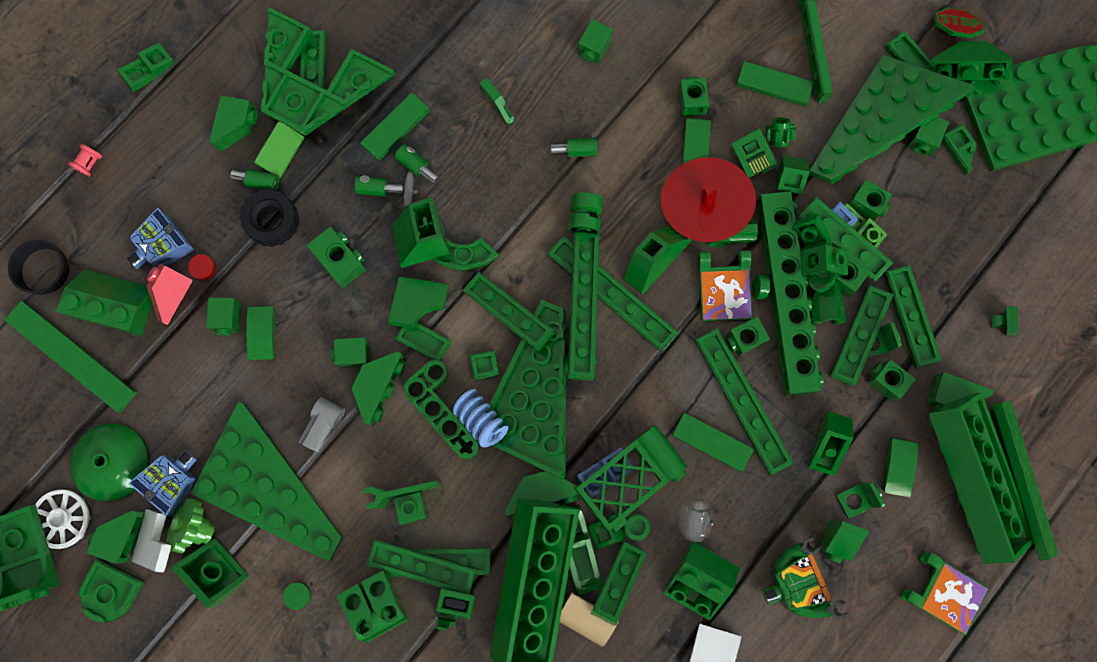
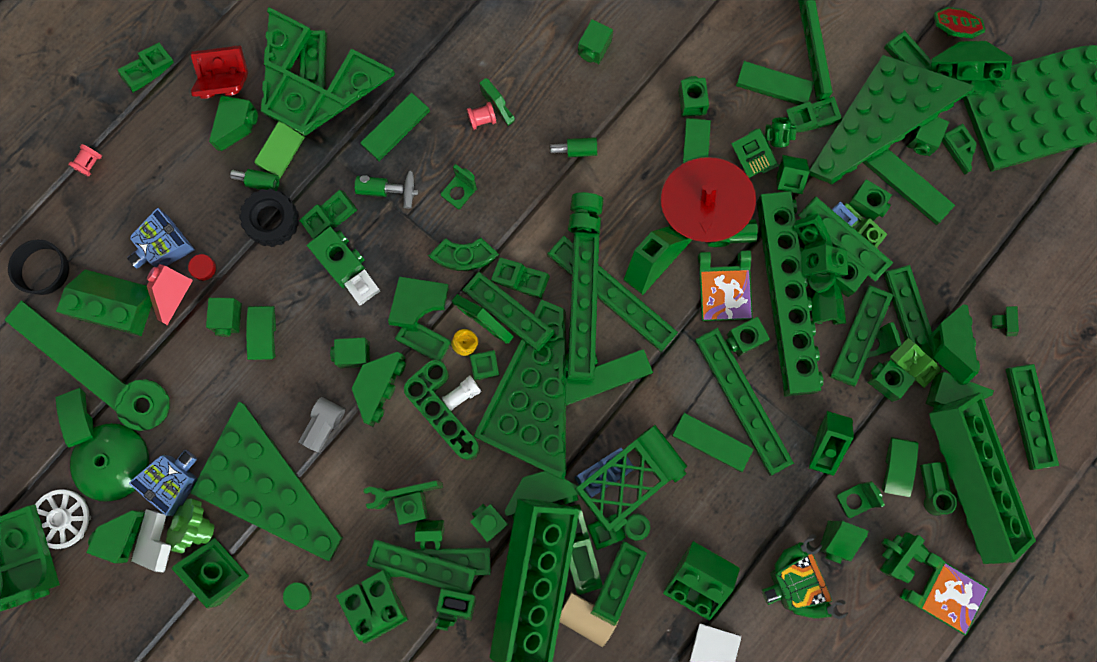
(73, 417): none -> green slope
(108, 592): green tile -> none
(126, 404): none -> green tile
(219, 71): none -> red bracket
(331, 214): none -> green slope
(362, 287): none -> white tile
(414, 163): green piece -> none
(419, 233): green slope -> none
(429, 531): none -> green tile
(463, 179): none -> green bracket
(464, 342): none -> yellow tile
(467, 389): none -> white pin
(477, 420): light blue piece -> none
(481, 115): none -> coral bush
(483, 318): none -> green tile
(488, 521): none -> green brick
(520, 278): none -> green slope
(609, 376): none -> green tile
(696, 521): clear head -> none
(761, 287): green tile -> none
(815, 115): none -> green slope
(899, 554): none -> green hips
(910, 185): none -> green tile
(916, 362): none -> bright green slope
(937, 485): none -> green piece
(955, 345): none -> green slope
(1025, 481): green tile -> none
(1032, 417): none -> green tile

